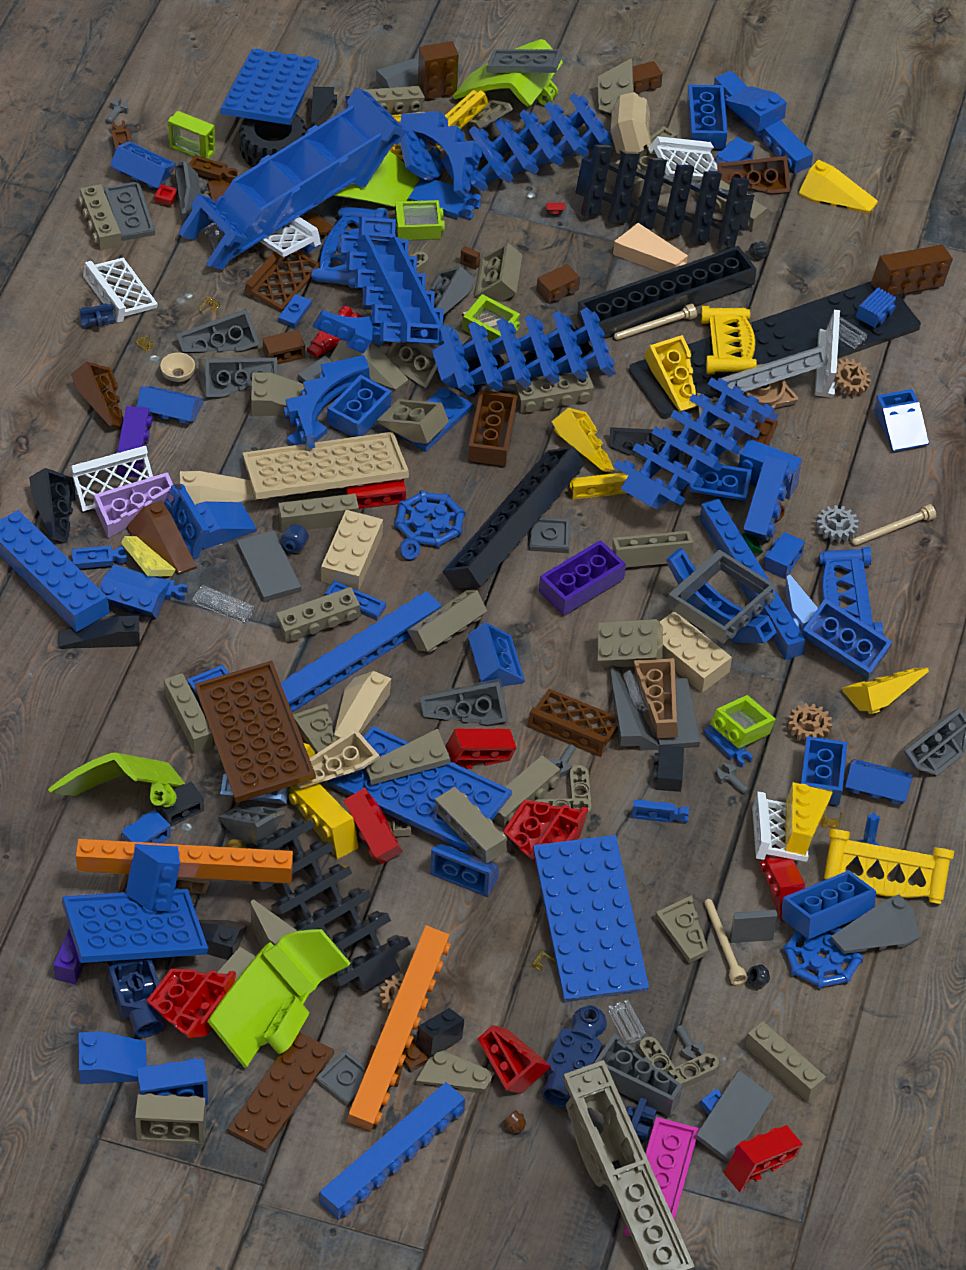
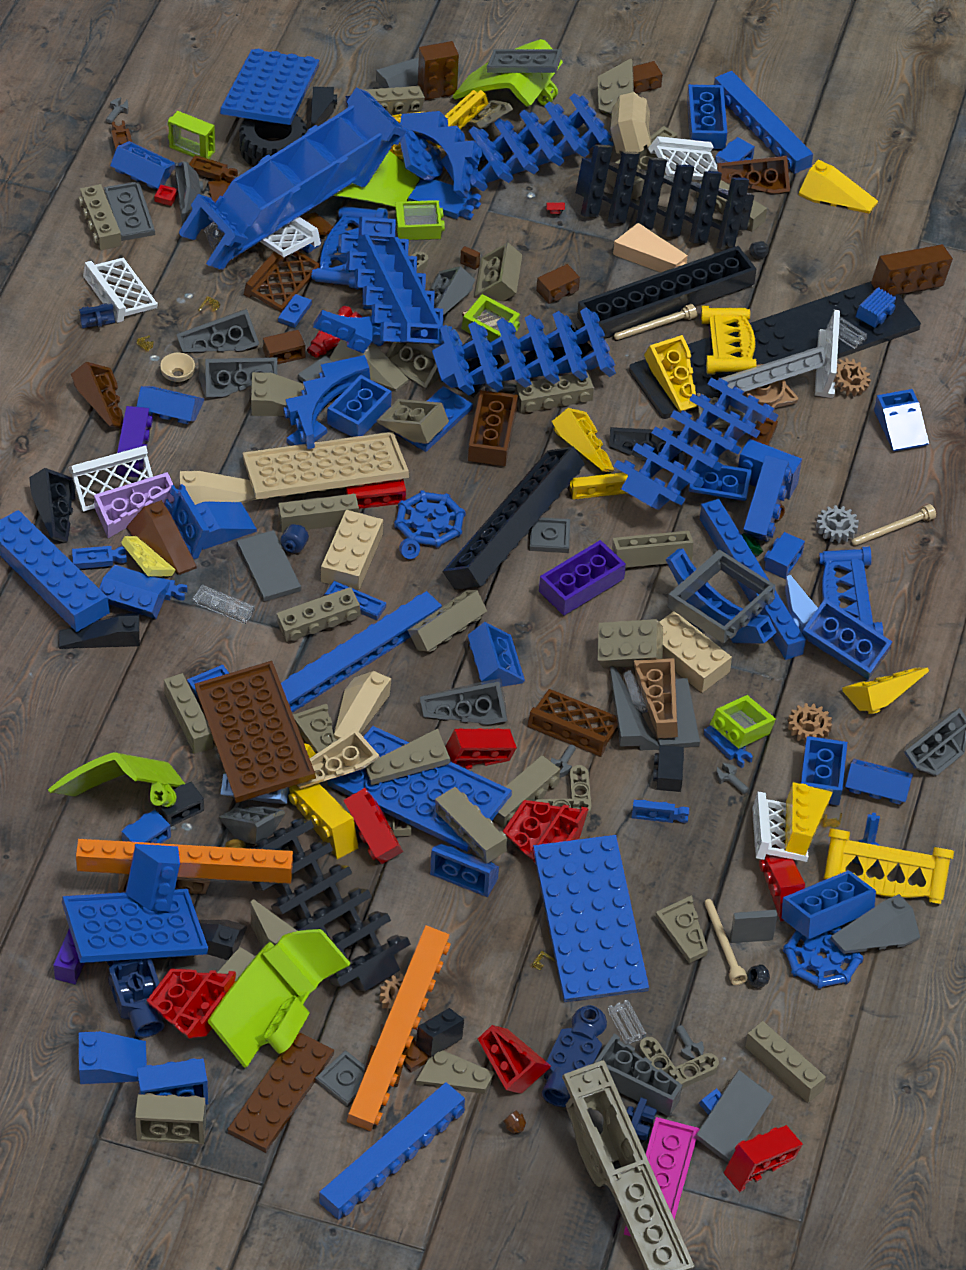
(758, 107): blue slope -> none

